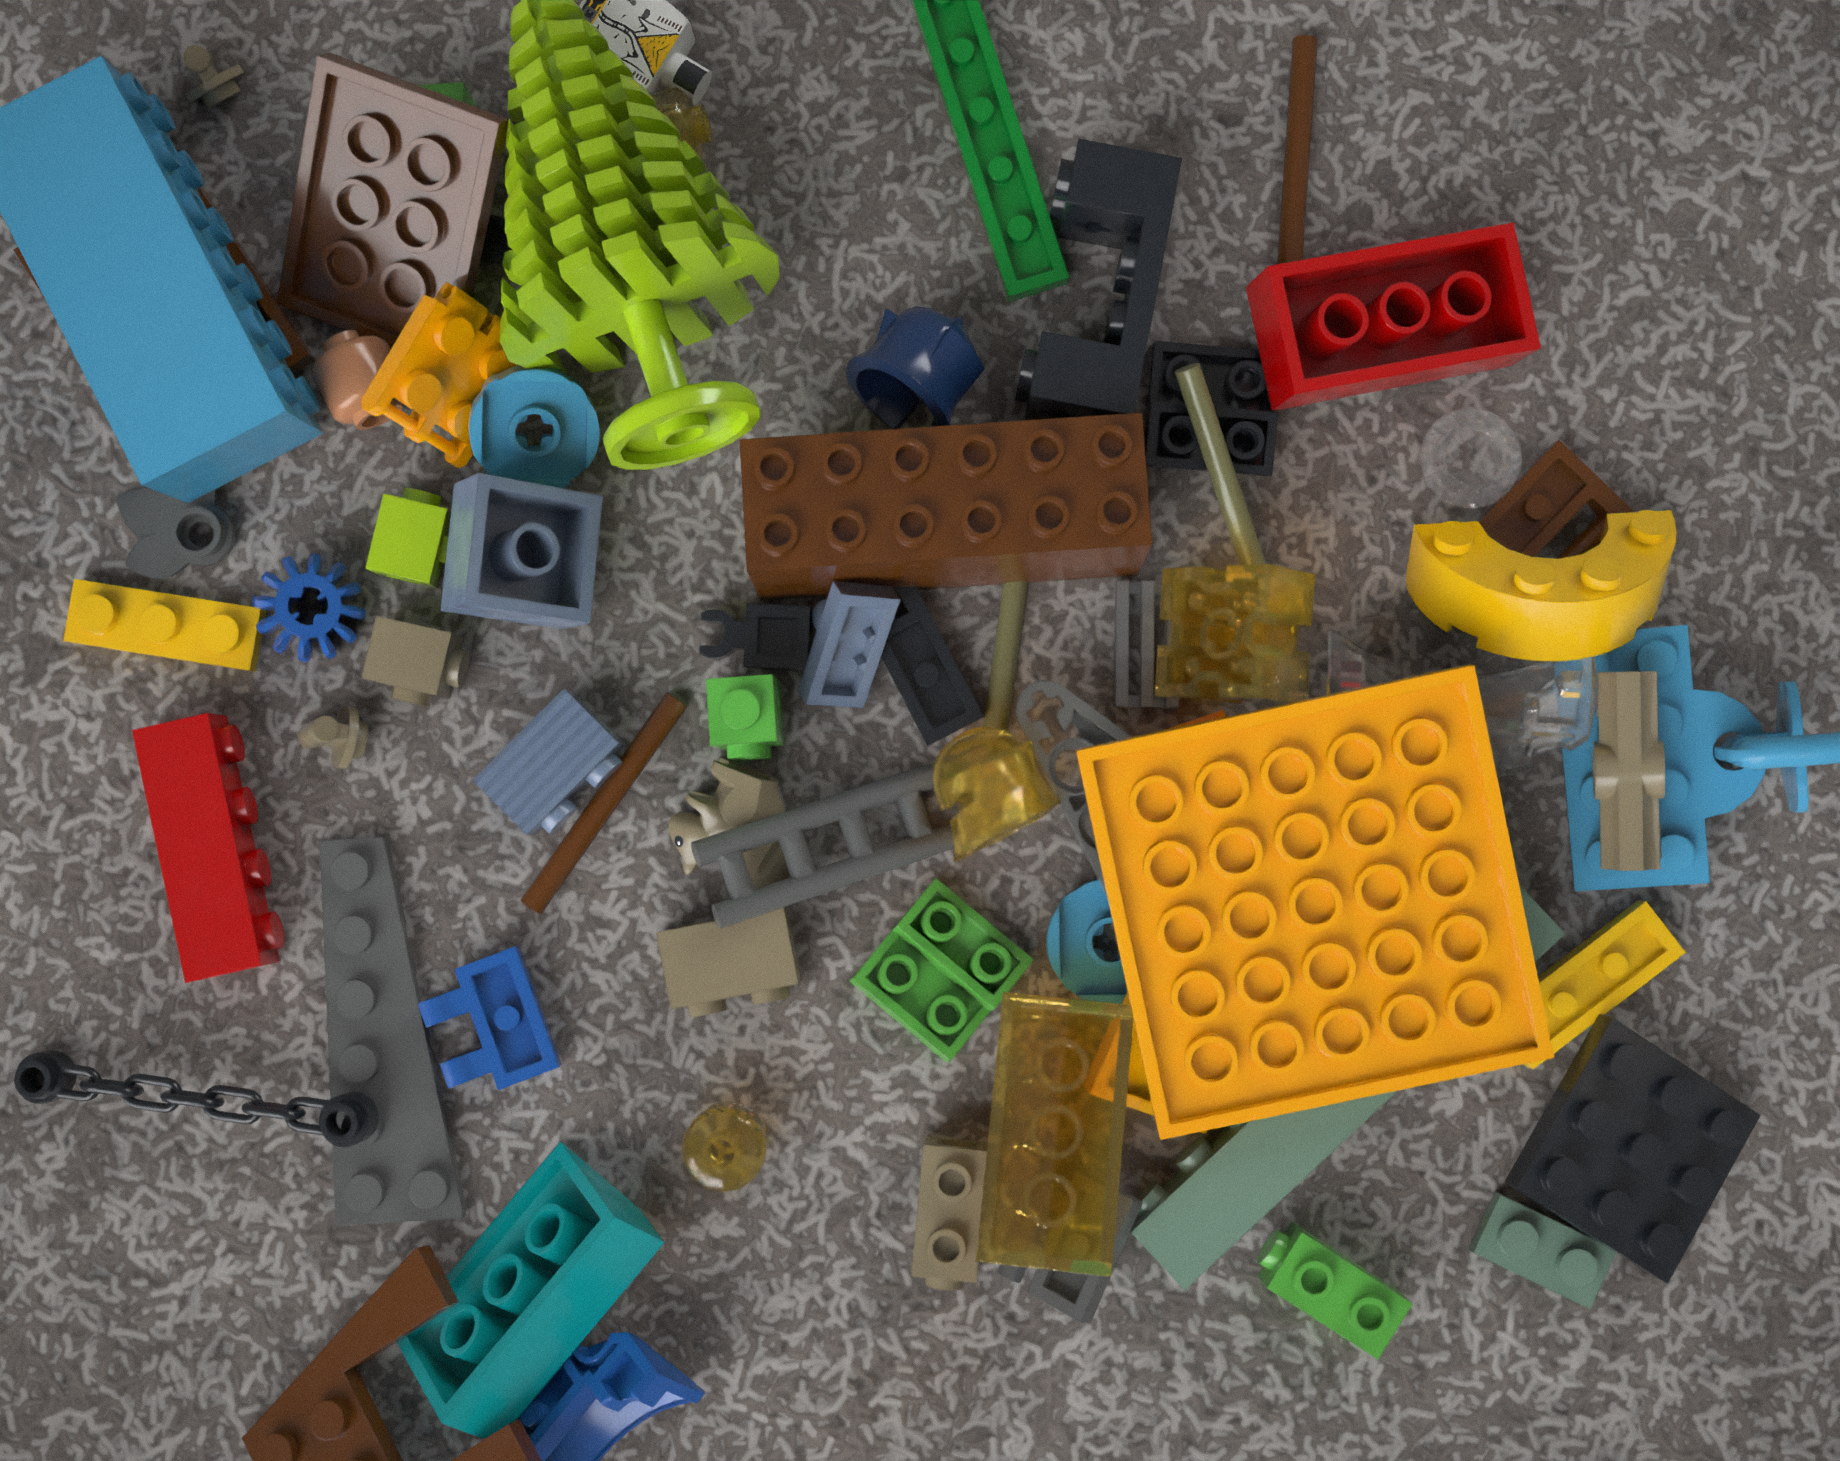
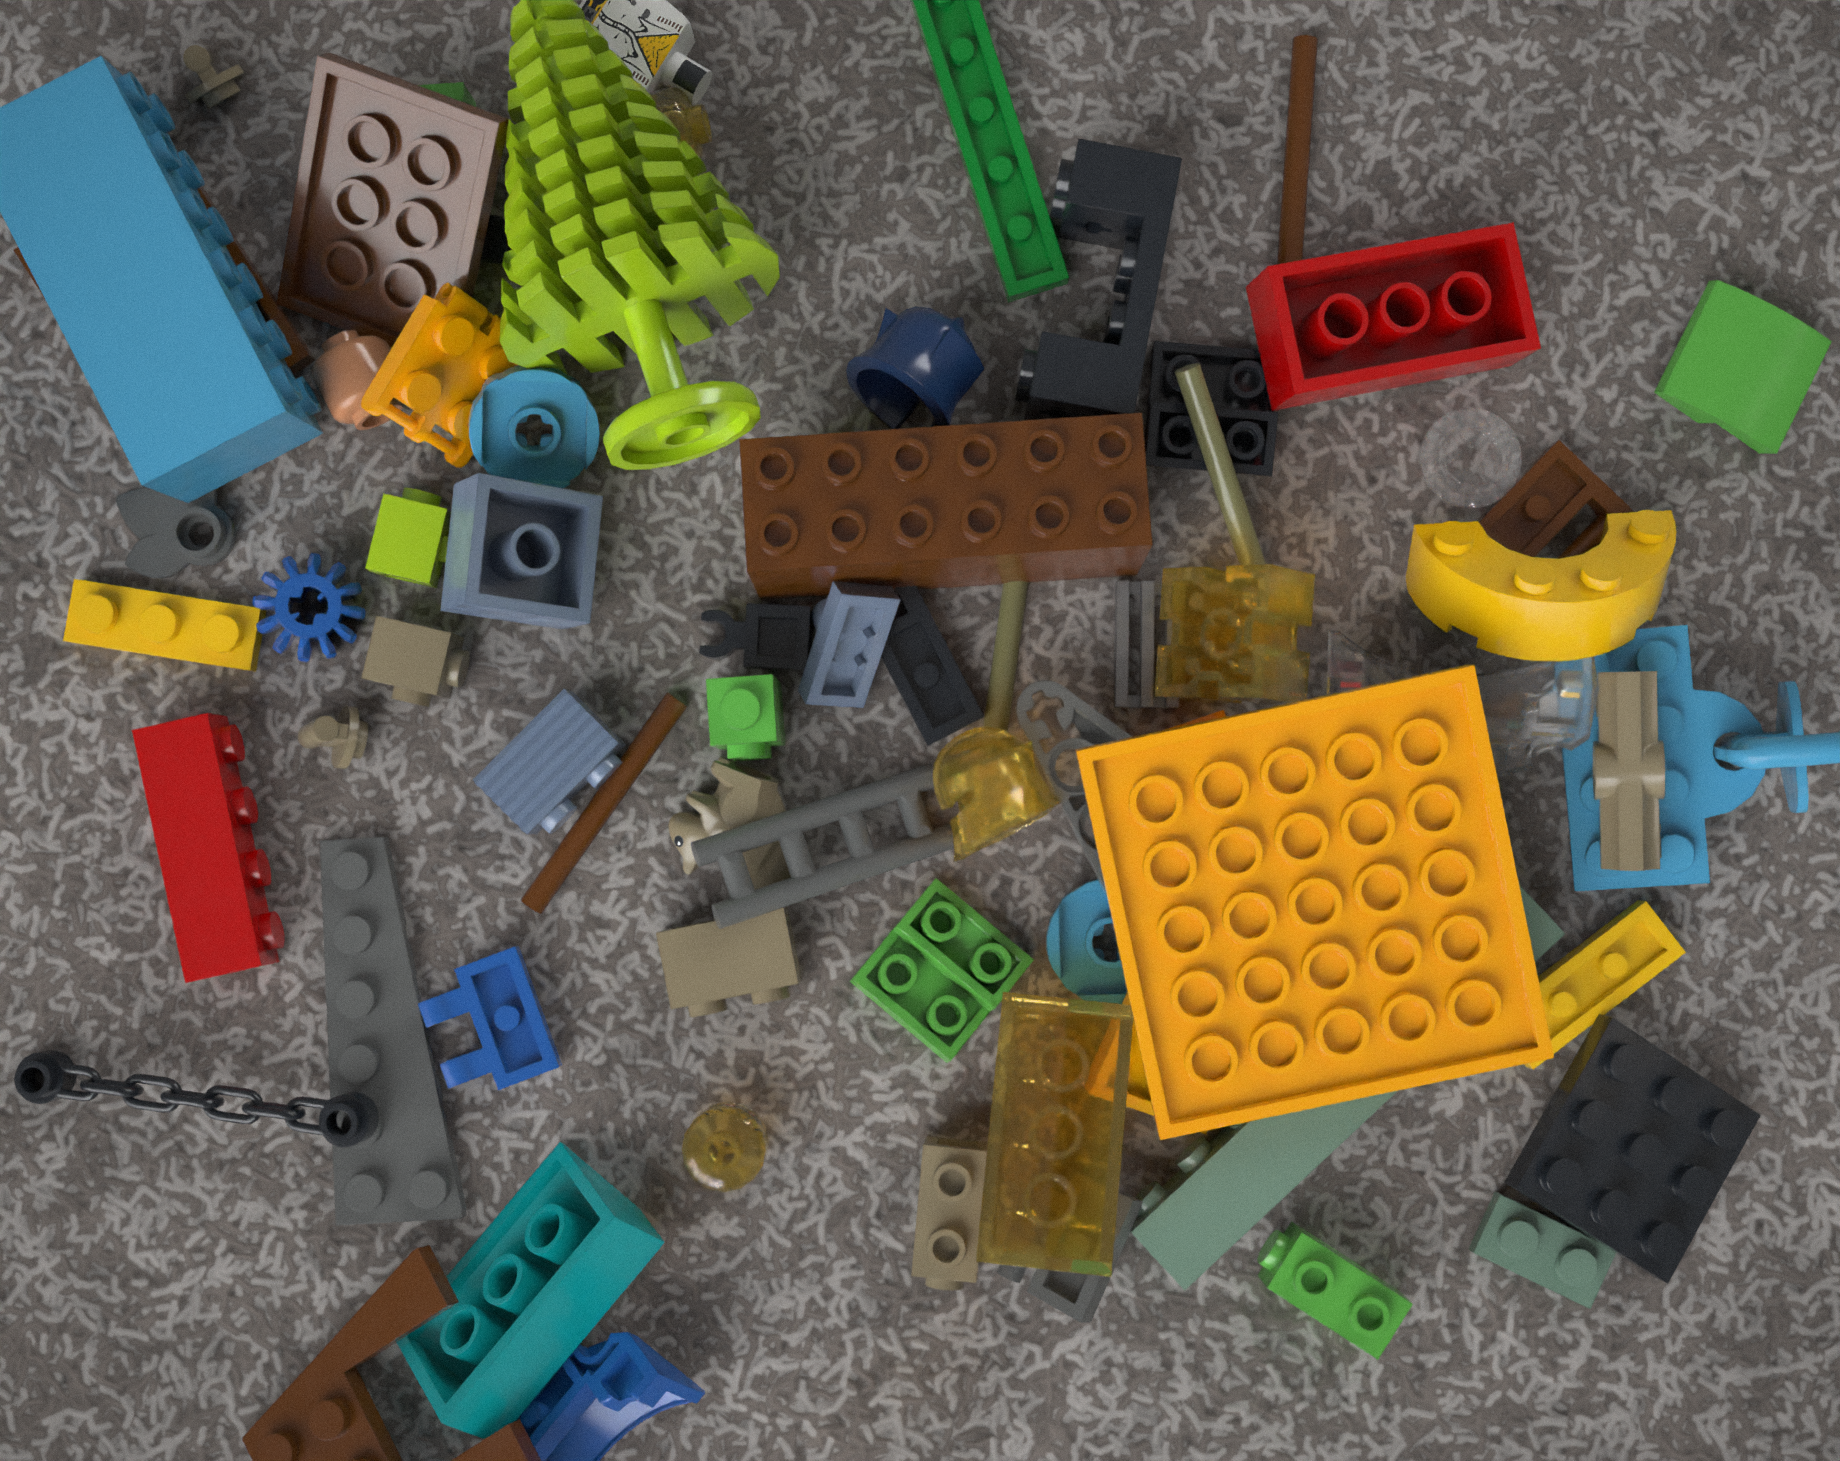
(1743, 366): none -> bright green slope

